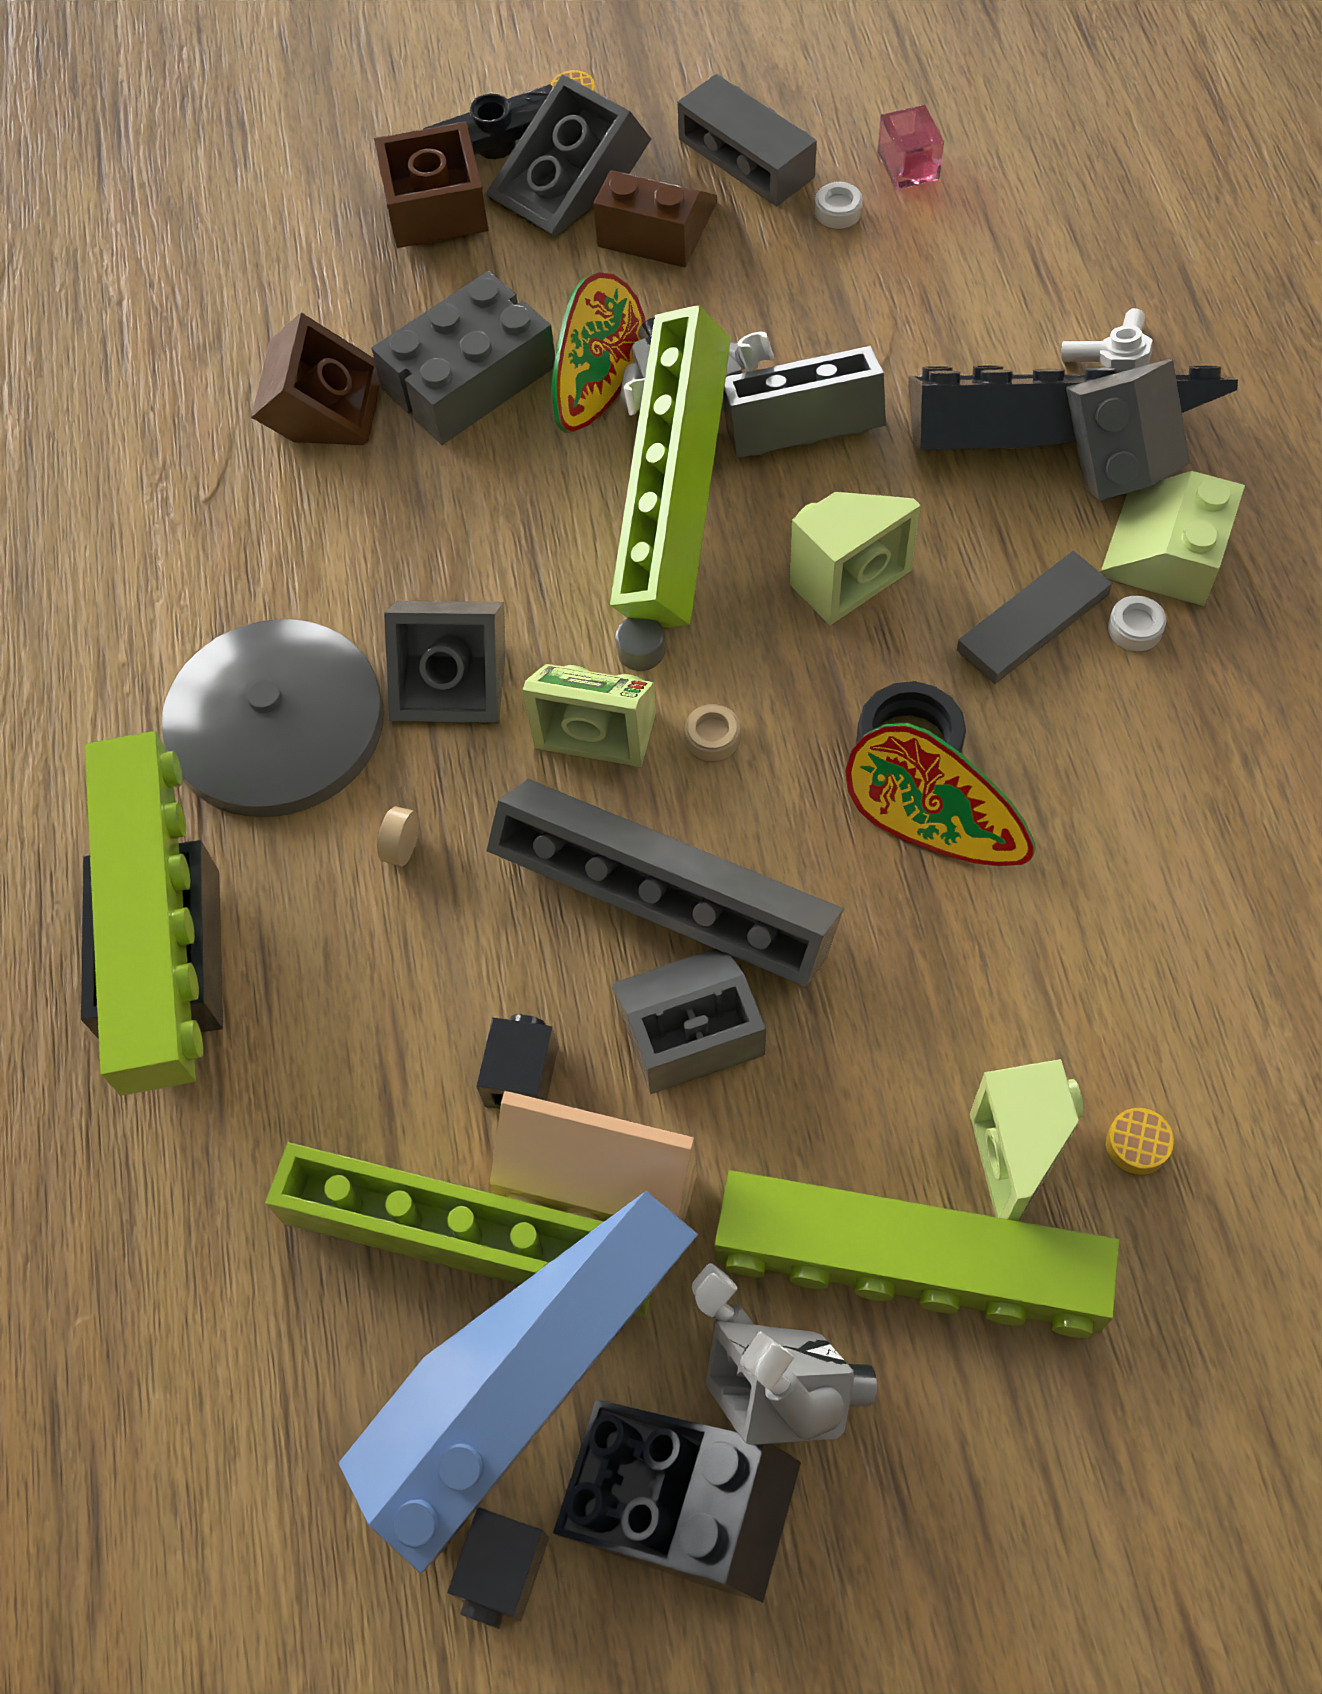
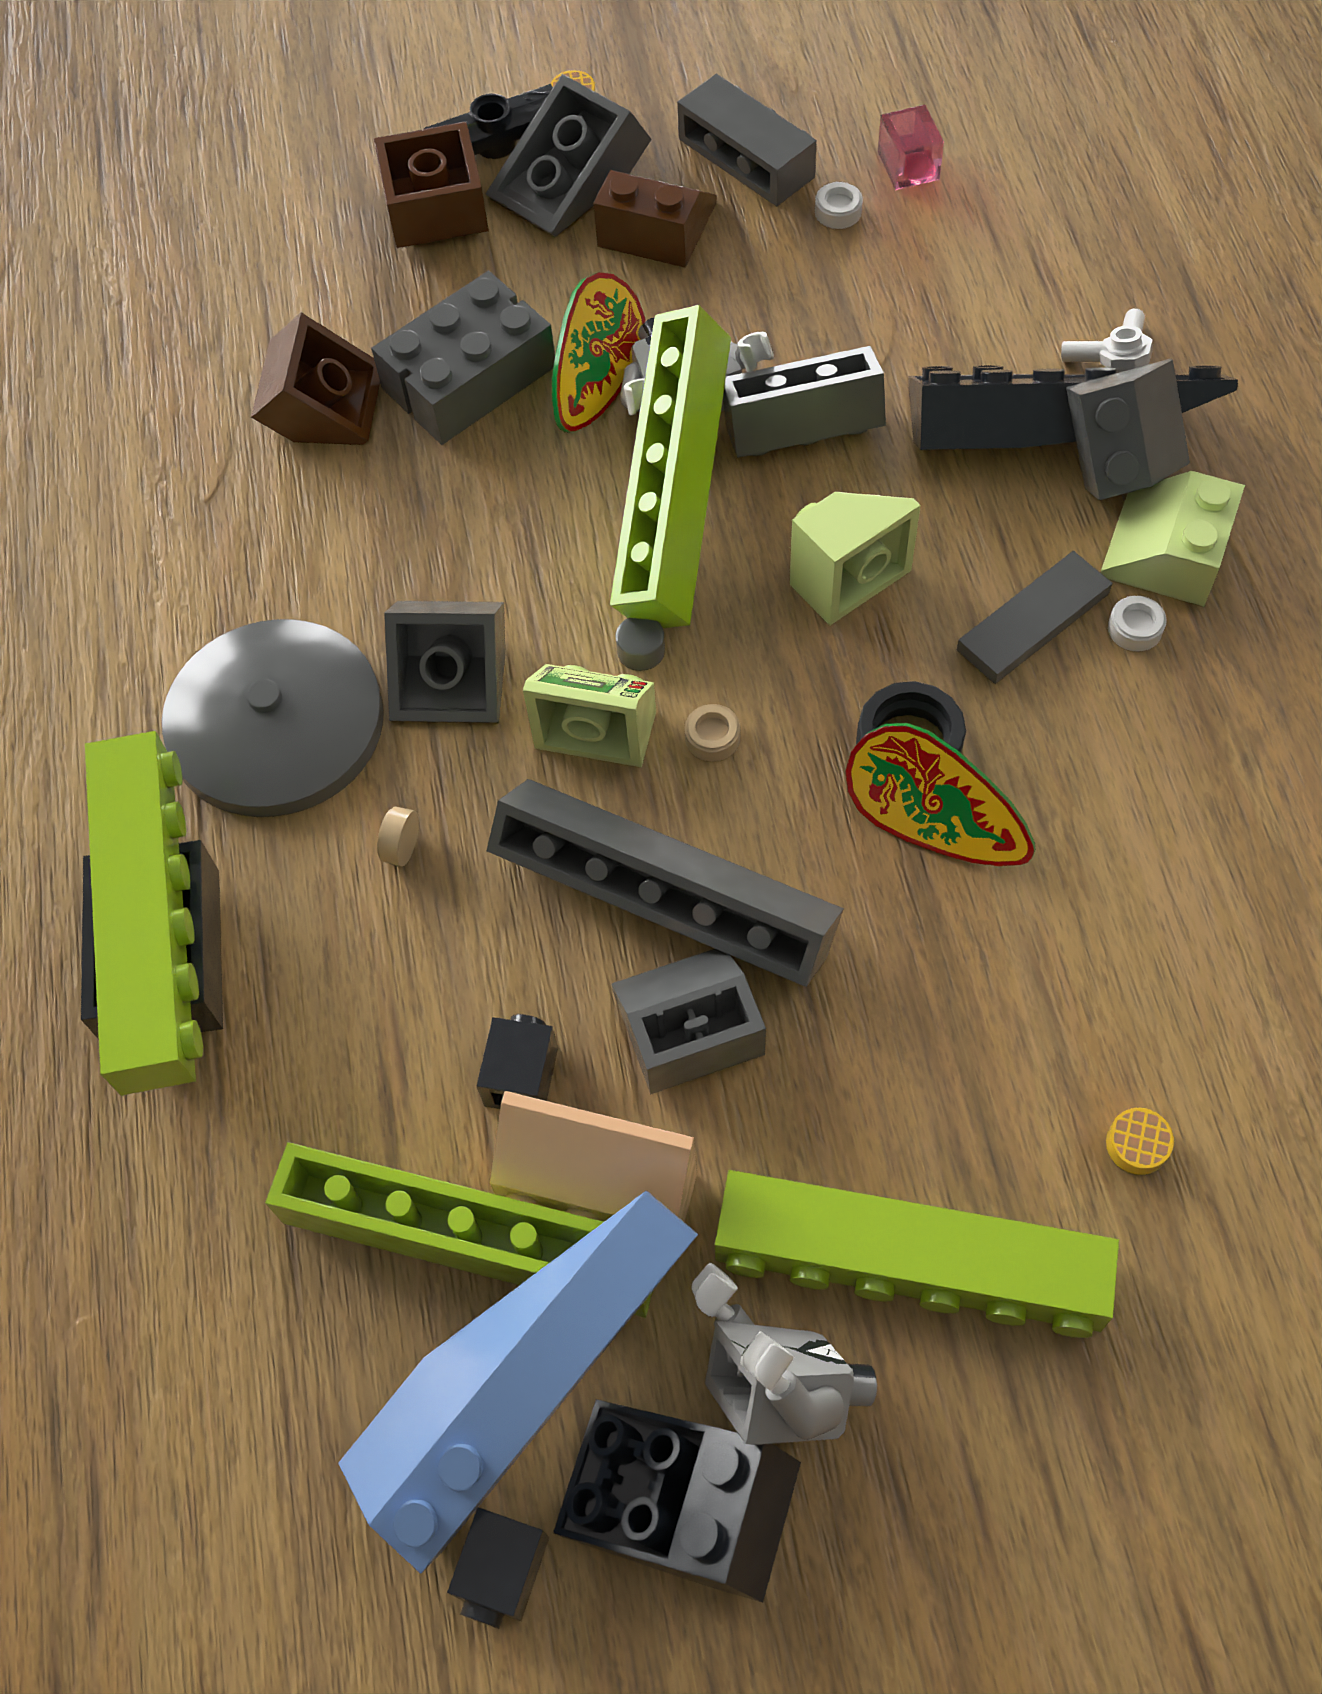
(1021, 1130): yellowish green slope -> none

